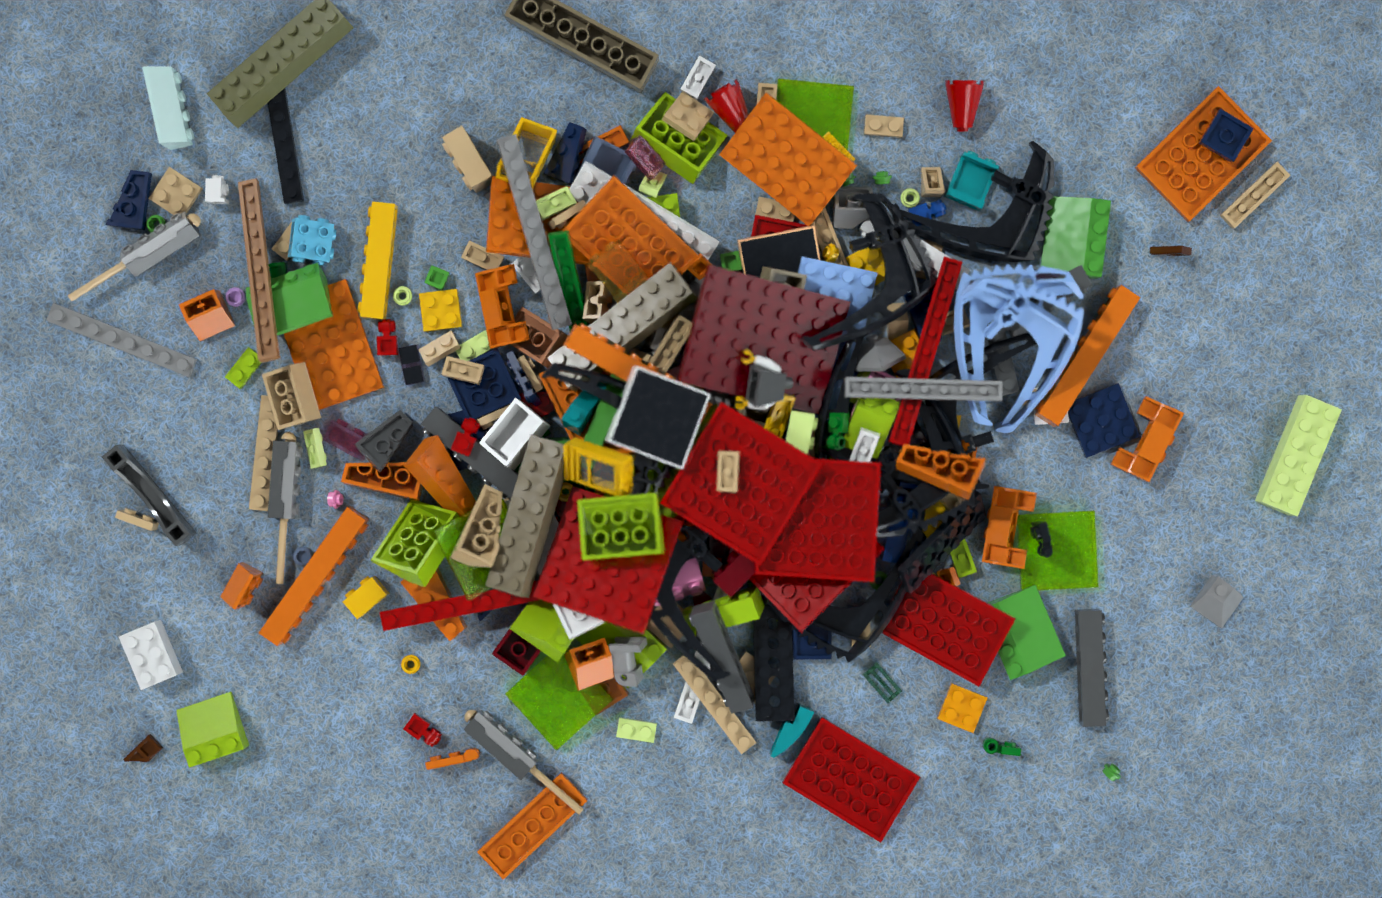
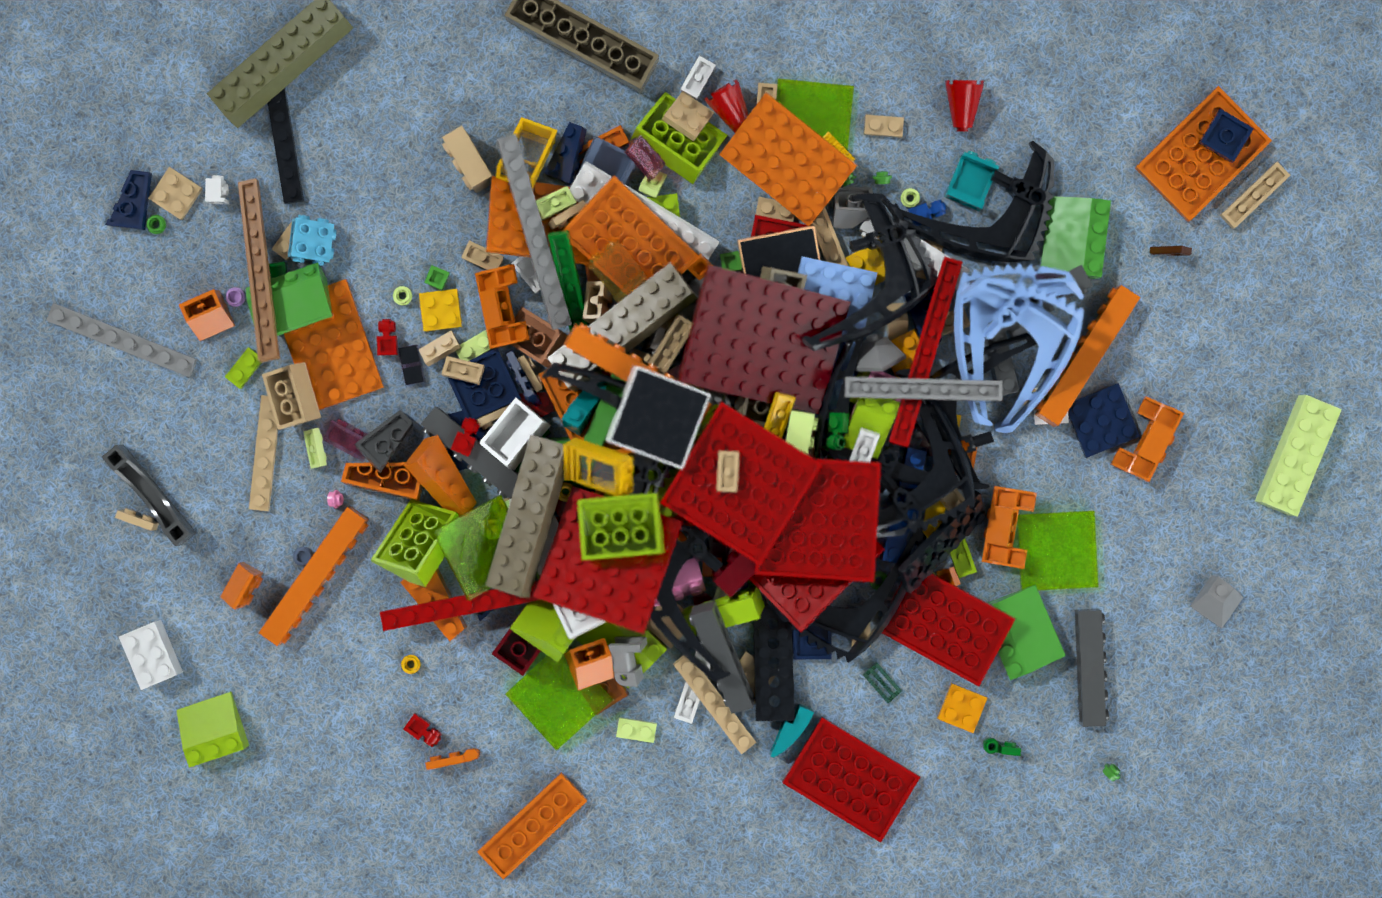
(145, 750): reddish brown tile -> none
(150, 249): piece -> none
(168, 107): light aqua slope -> none
(283, 490): piece -> none
(365, 597): yellow brick -> none
(378, 260): yellow brick -> none
(480, 535): tan wedge -> none
(510, 751): piece -> none
(765, 383): dark grey torso -> none
(830, 253): yellow plate -> none
(931, 182): tan slope -> none
(944, 470): orange wedge -> none
(1041, 533): black plate -> none

